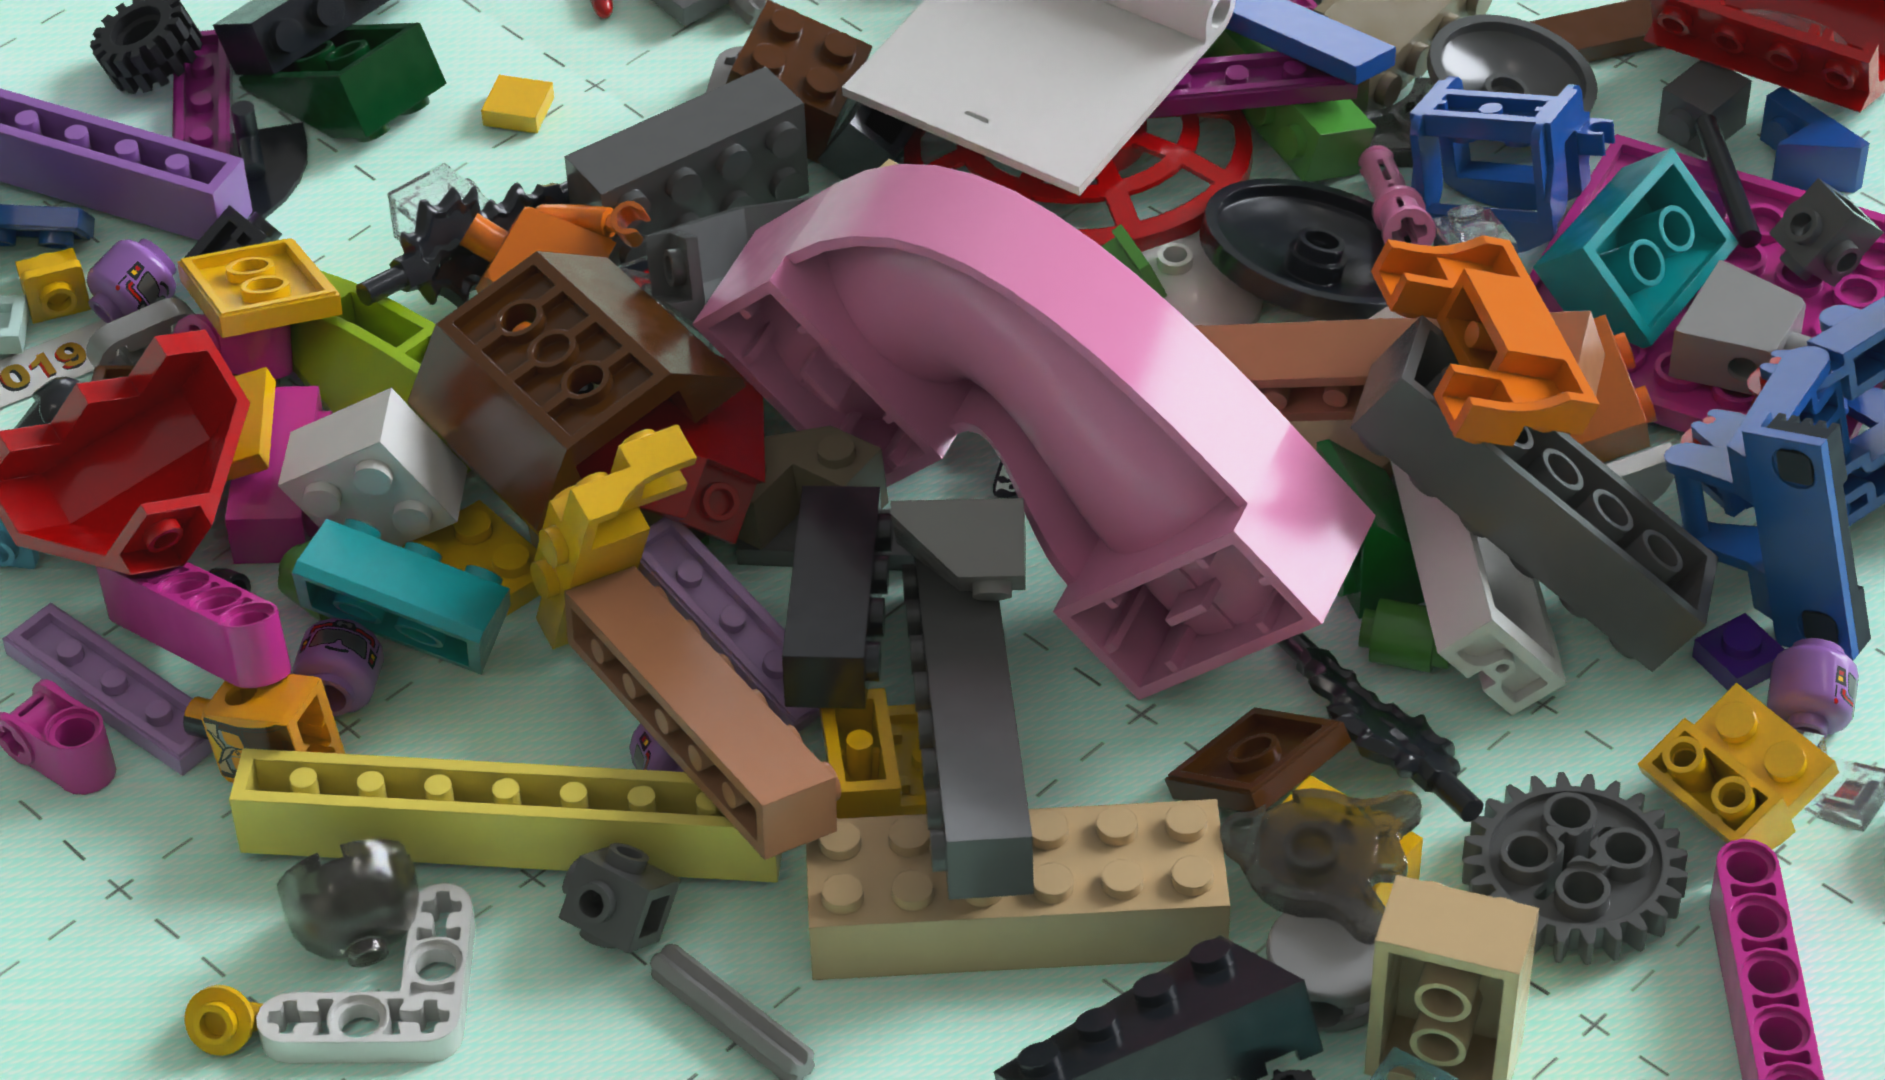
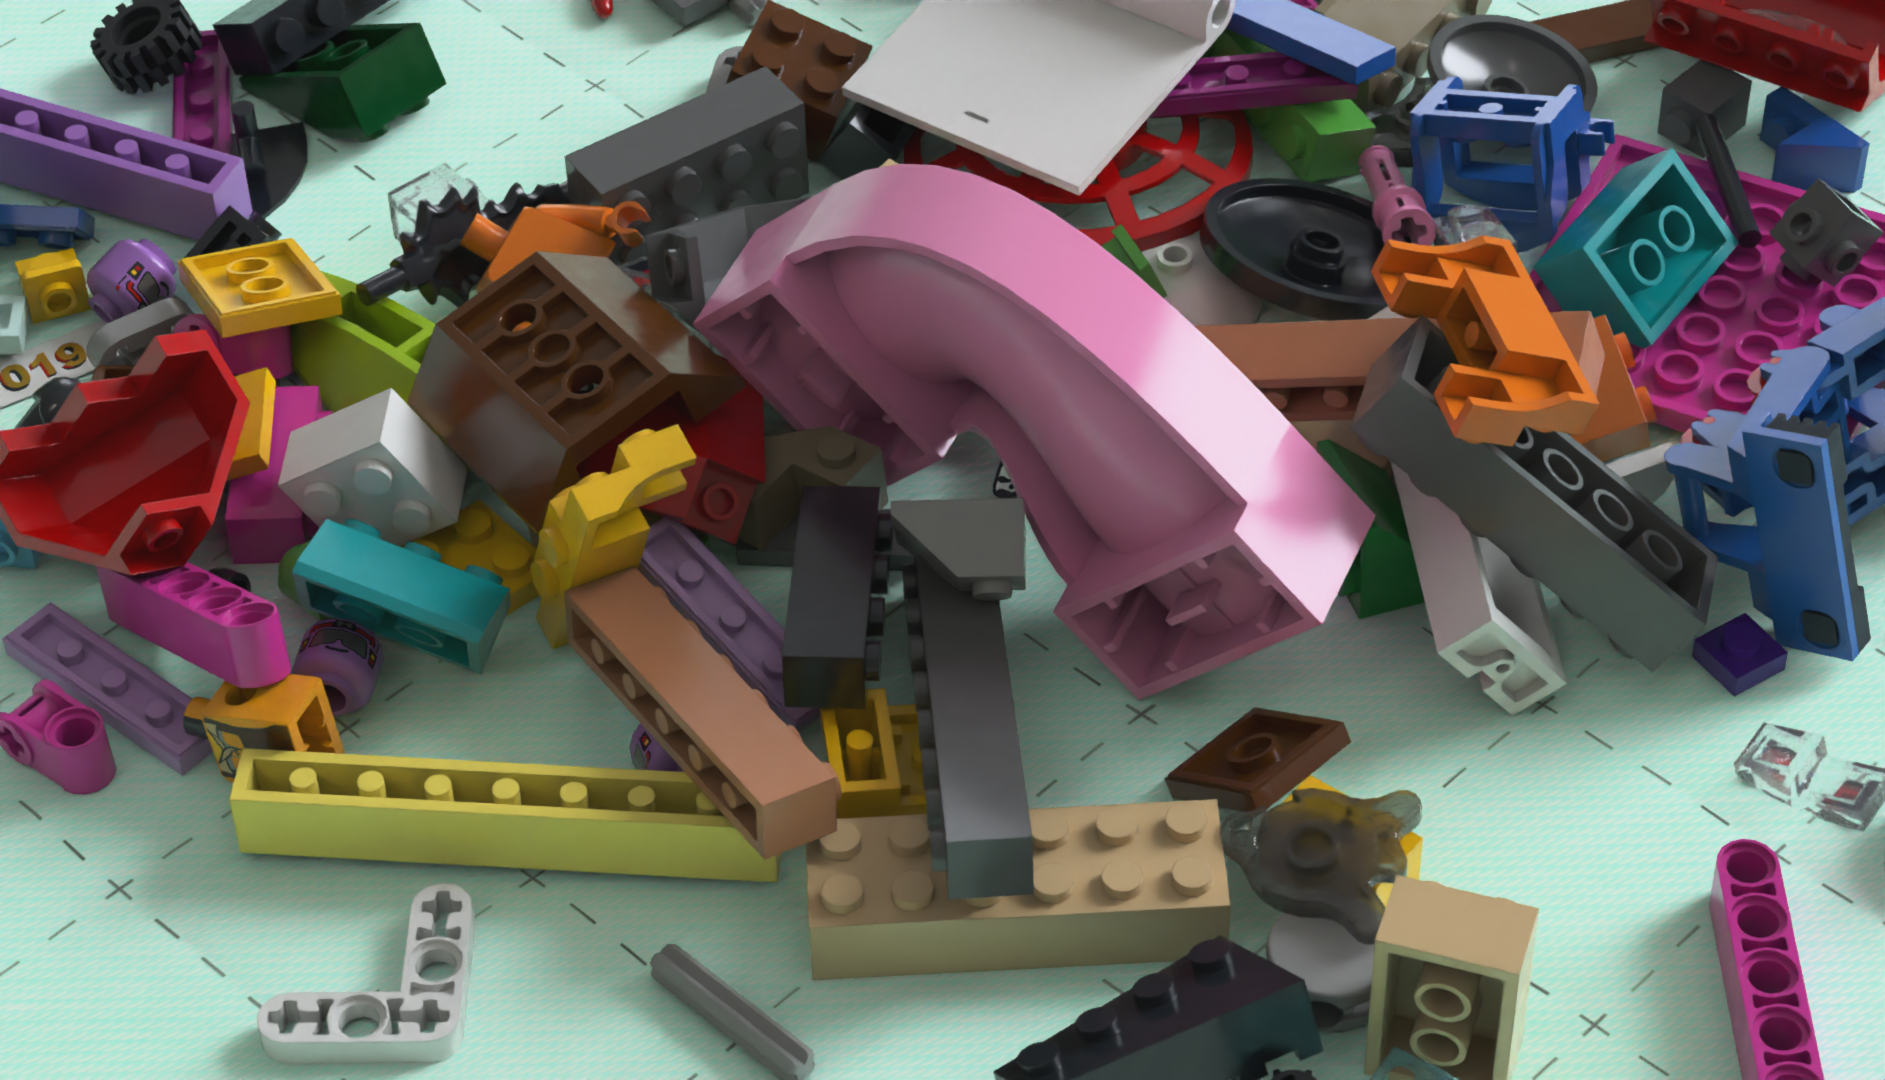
(220, 1019): yellow plate -> none
(352, 903): clear smoke cylinder -> none
(517, 103): yellow tile -> none
(618, 898): dark grey brick -> none
(1383, 730): black piece -> none
(1400, 636): bright green brick -> none
(1582, 859): dark grey gear -> none
(1735, 329): light grey torso -> none
(1740, 769): yellow brick -> none
(1814, 686): medium lavender head -> none

